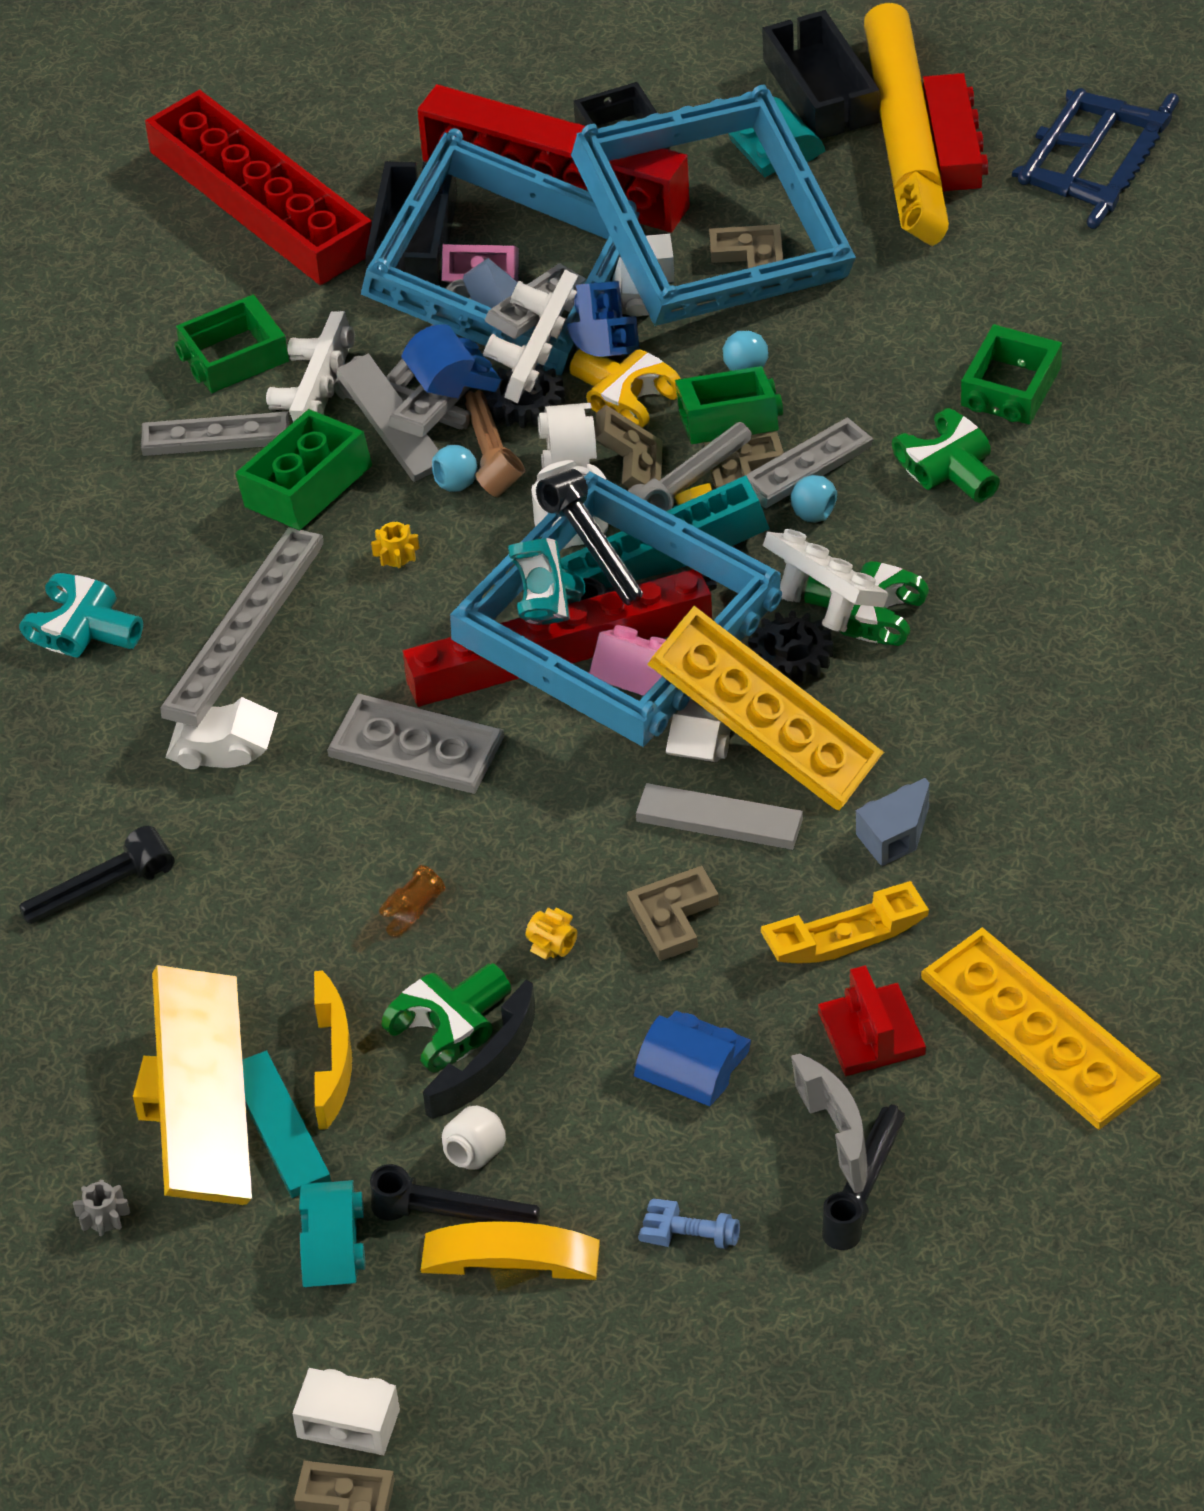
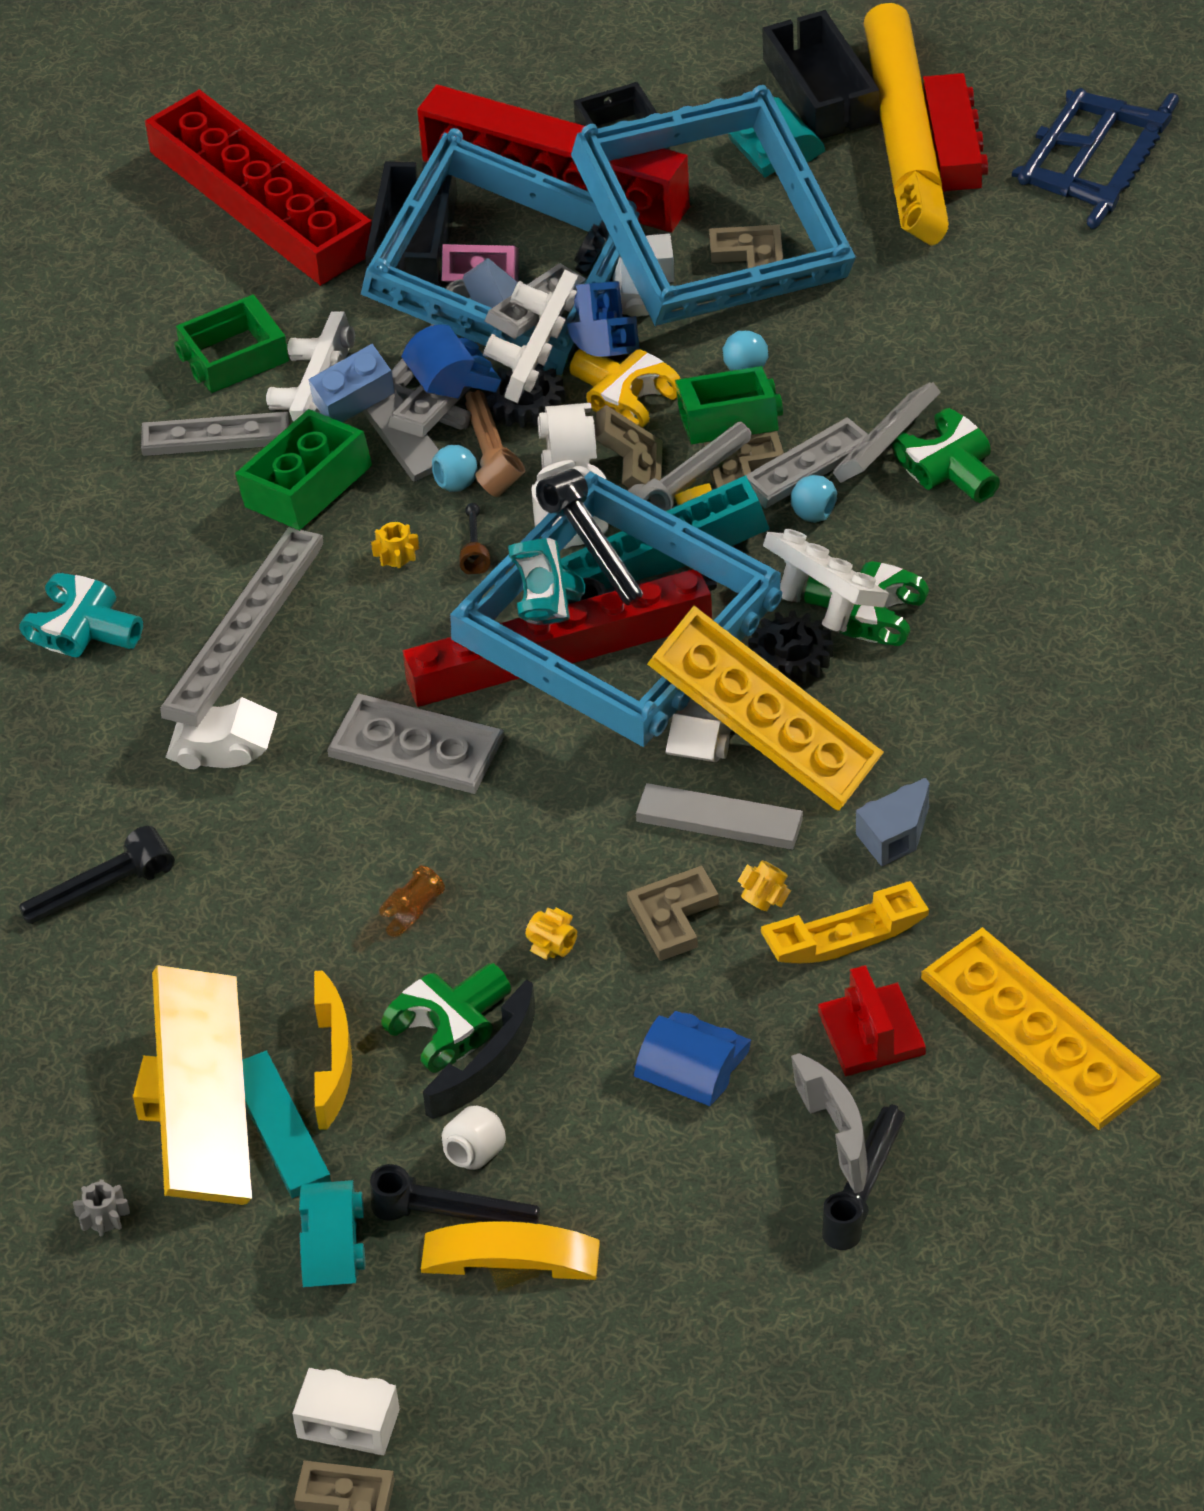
(352, 384): none -> medium blue brick
(478, 553): none -> reddish brown hinge
(590, 247): none -> black gear
(623, 659): bright pink brick -> none
(665, 1220): medium blue hinge -> none
(764, 885): none -> yellow gear
(886, 432): none -> light grey tile
(1018, 350): green window -> none

